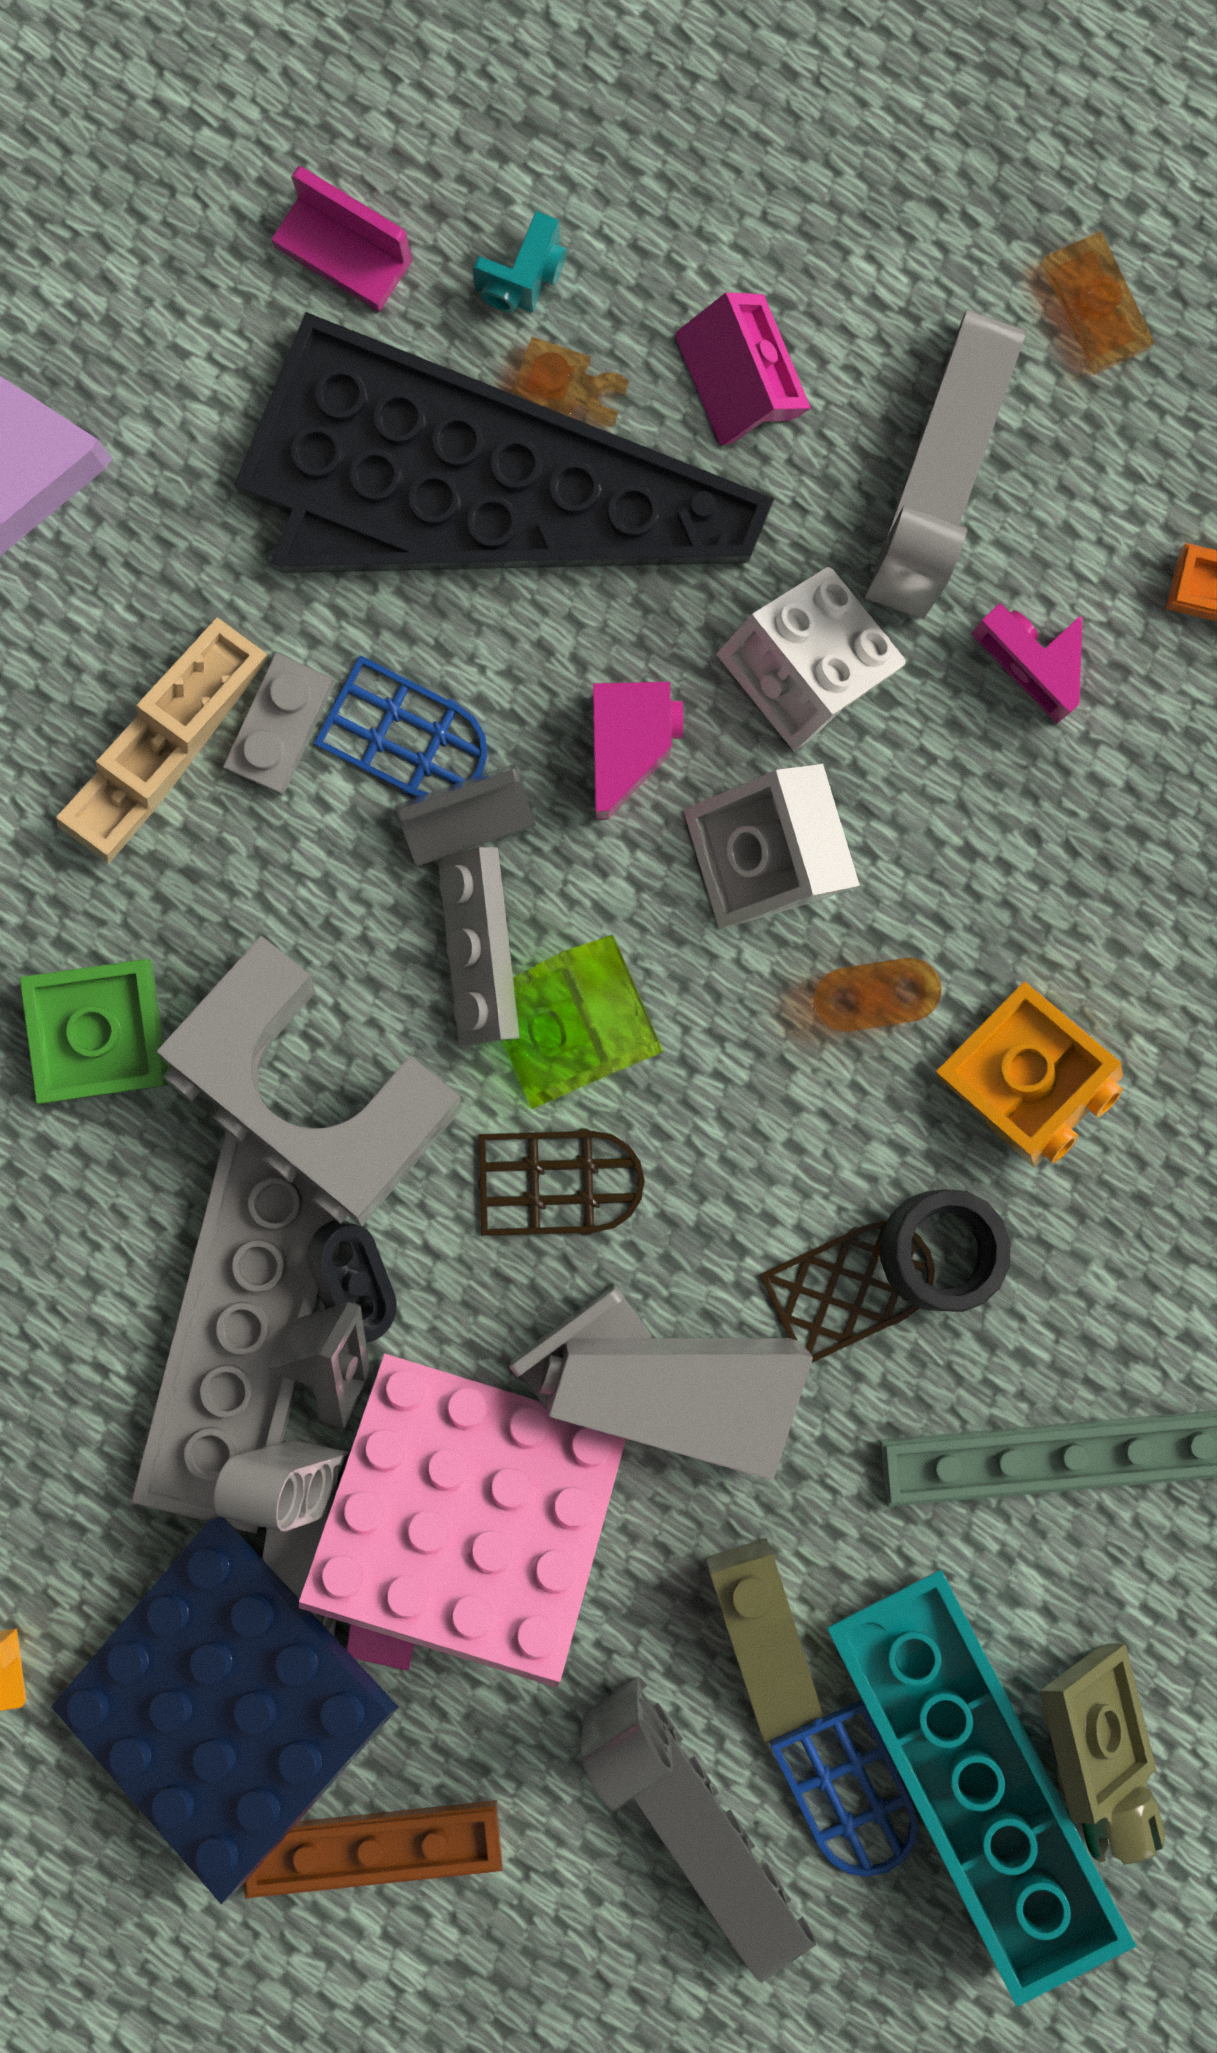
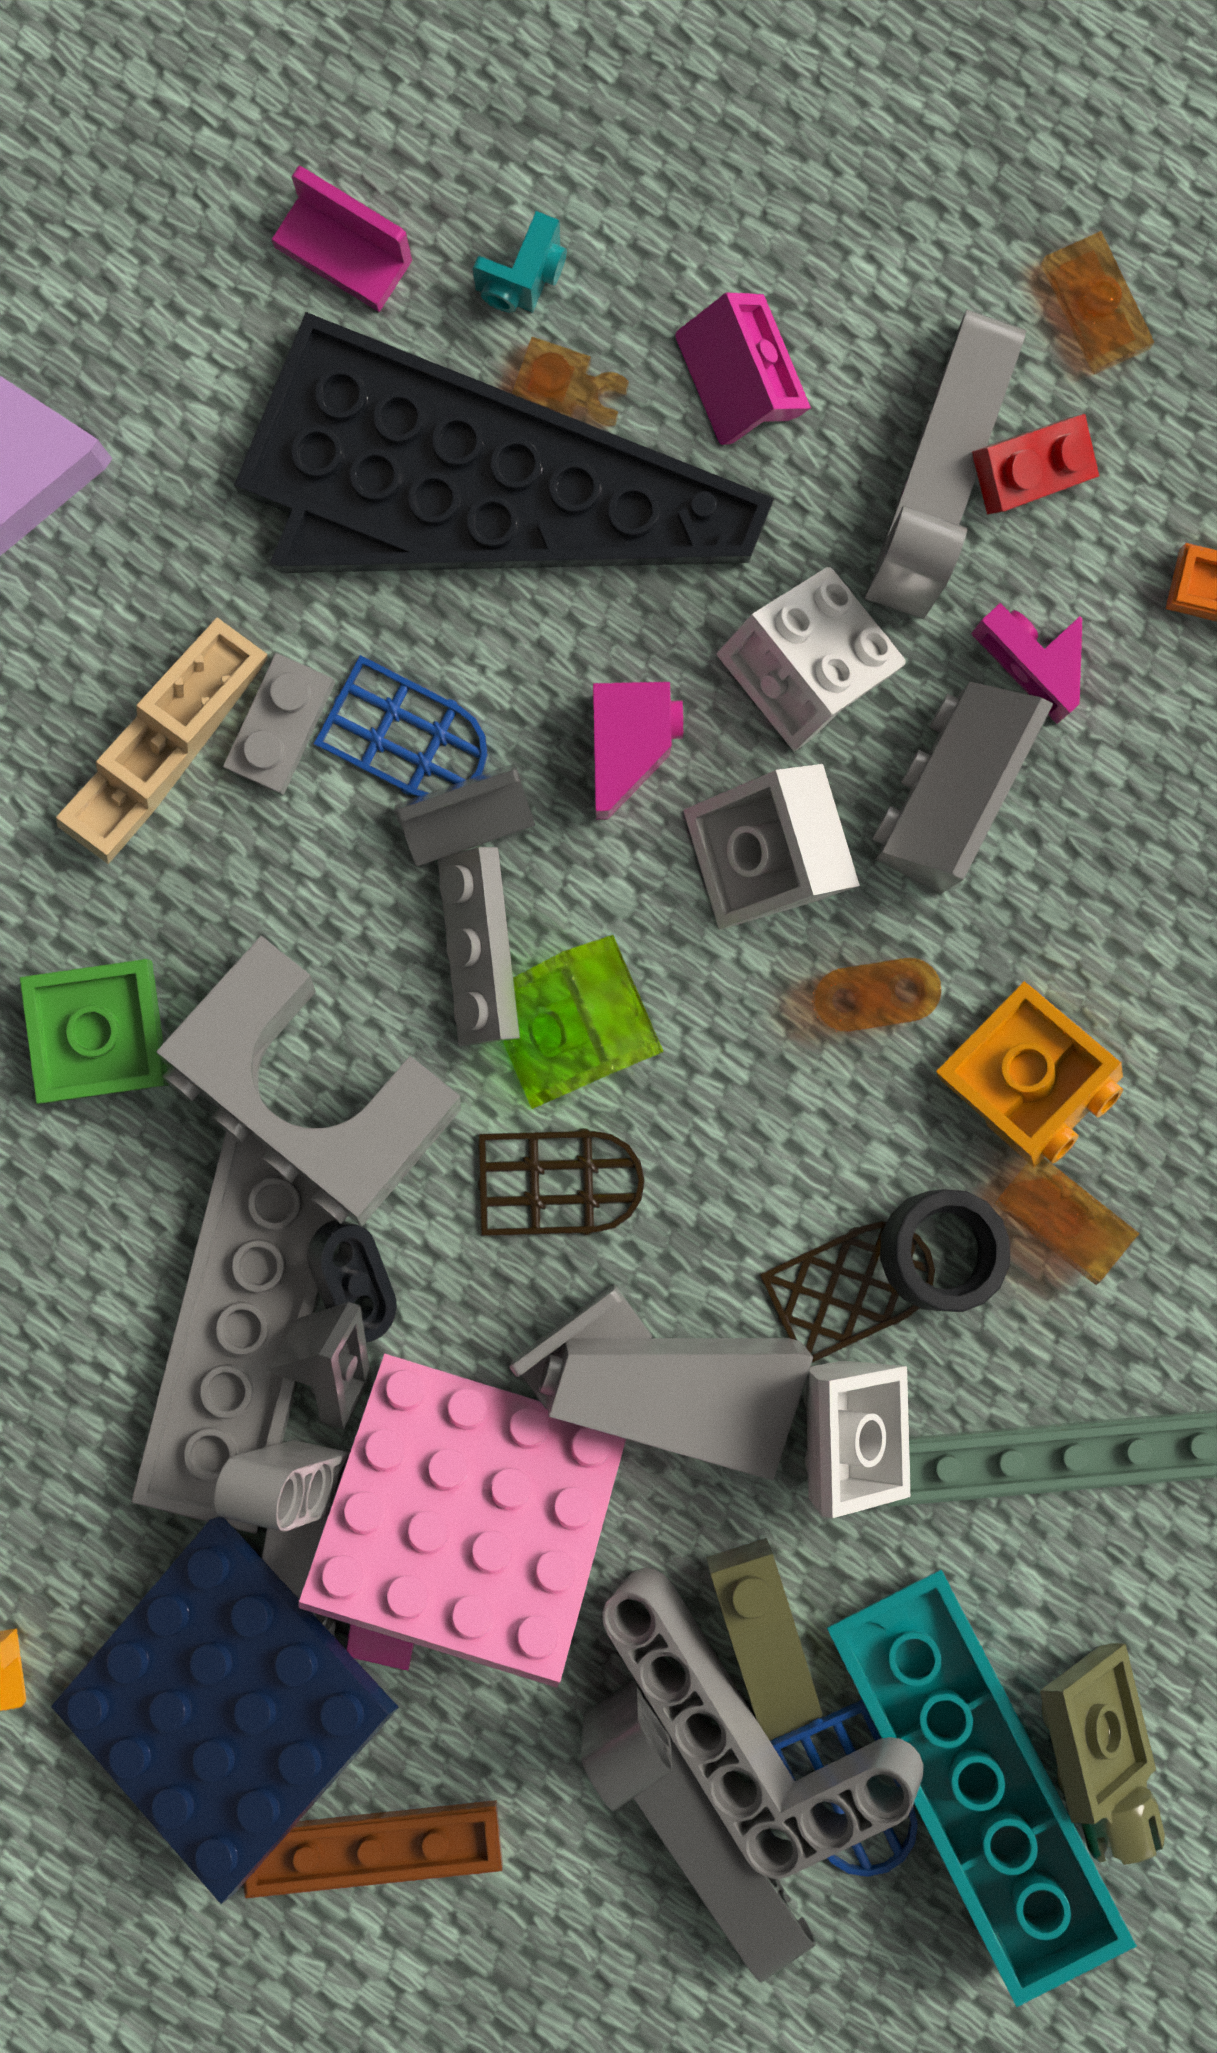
(743, 1746): none -> light grey beam
(856, 1436): none -> white slope
(959, 783): none -> light grey slope
(1035, 464): none -> red plate
(1067, 1219): none -> clear orange plate

